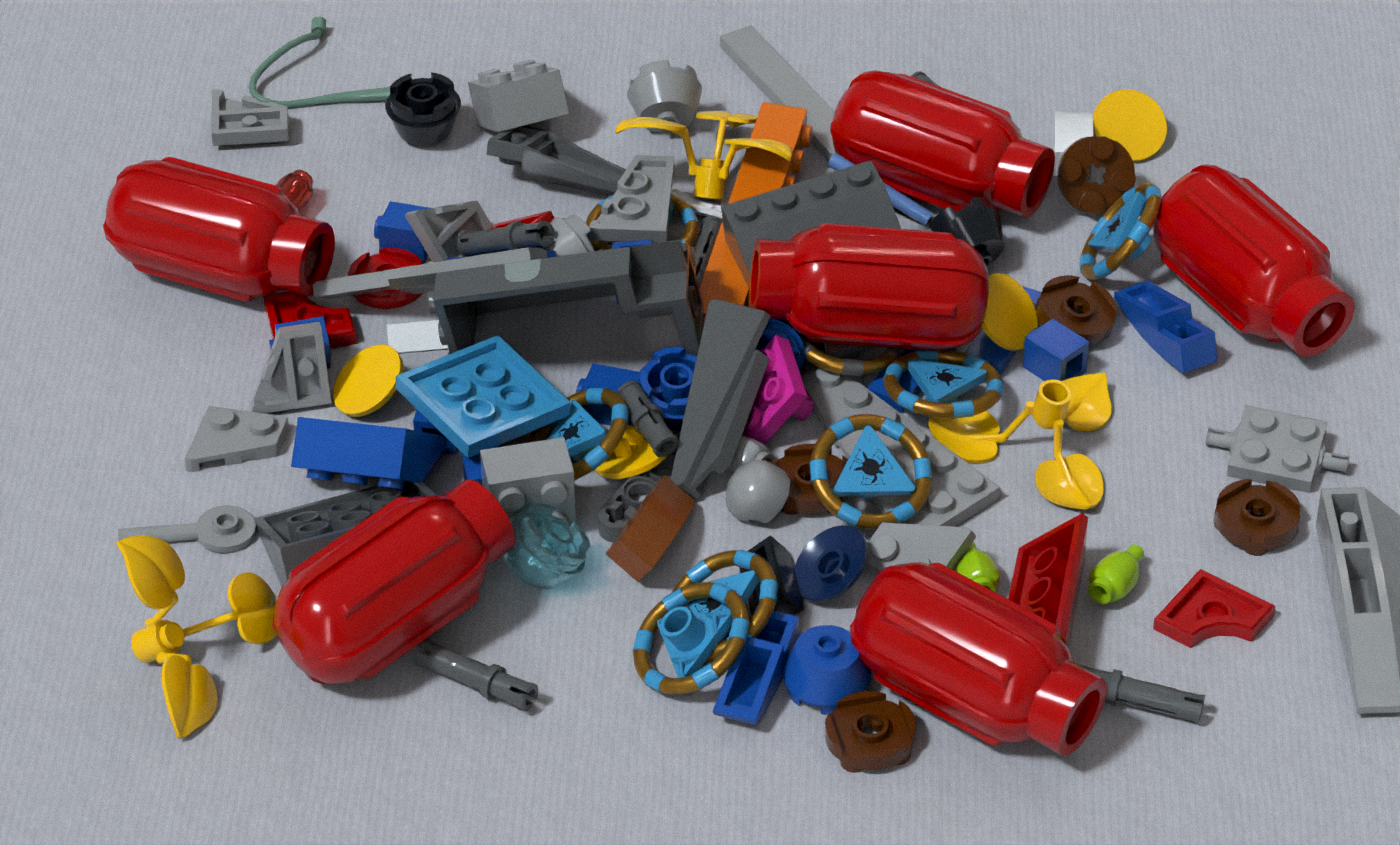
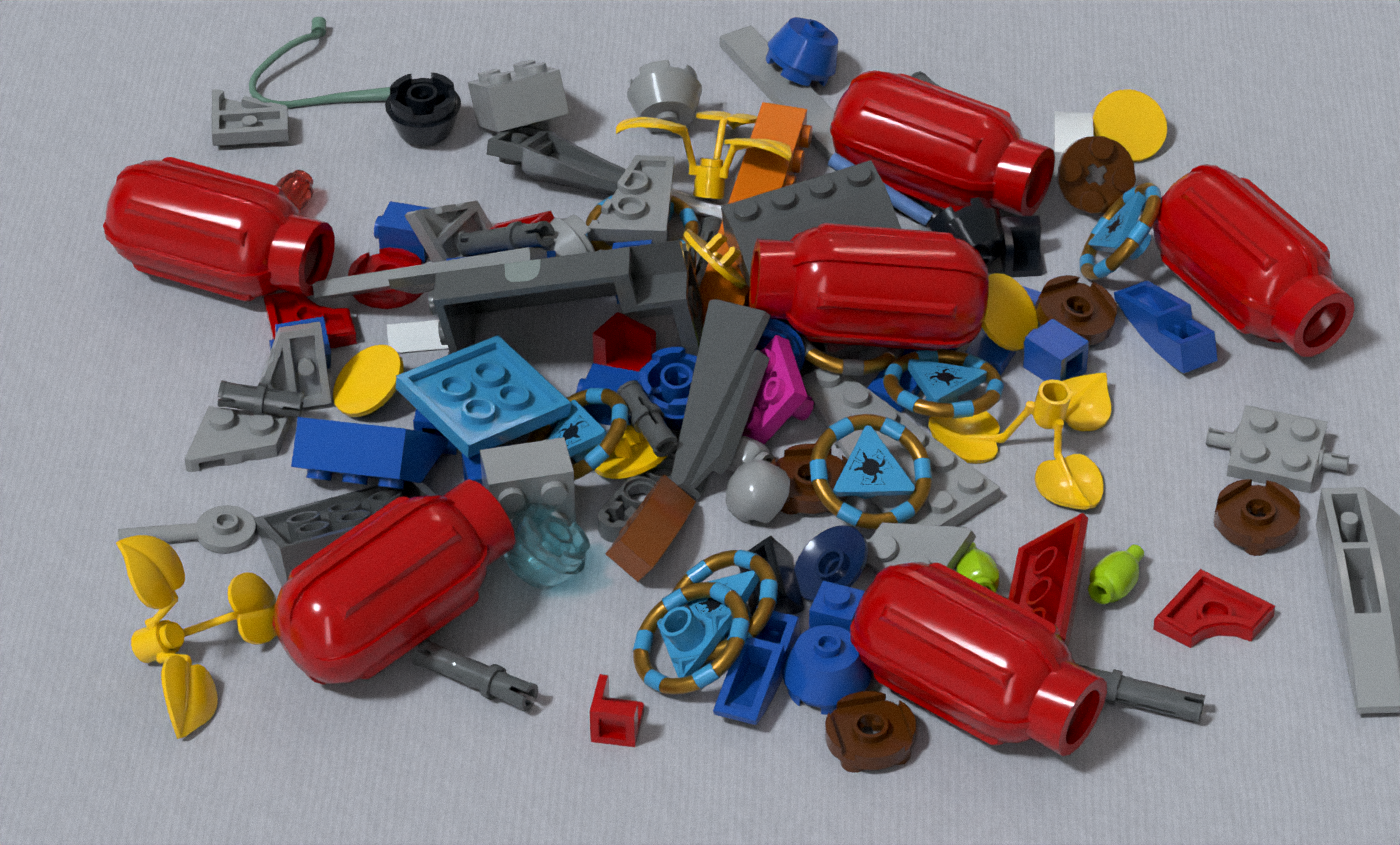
(260, 399): none -> dark grey pin
(614, 719): none -> red panel
(623, 343): none -> red panel
(716, 260): none -> yellow piece
(804, 51): none -> blue cone
(834, 605): none -> blue brick
(1021, 246): none -> black panel

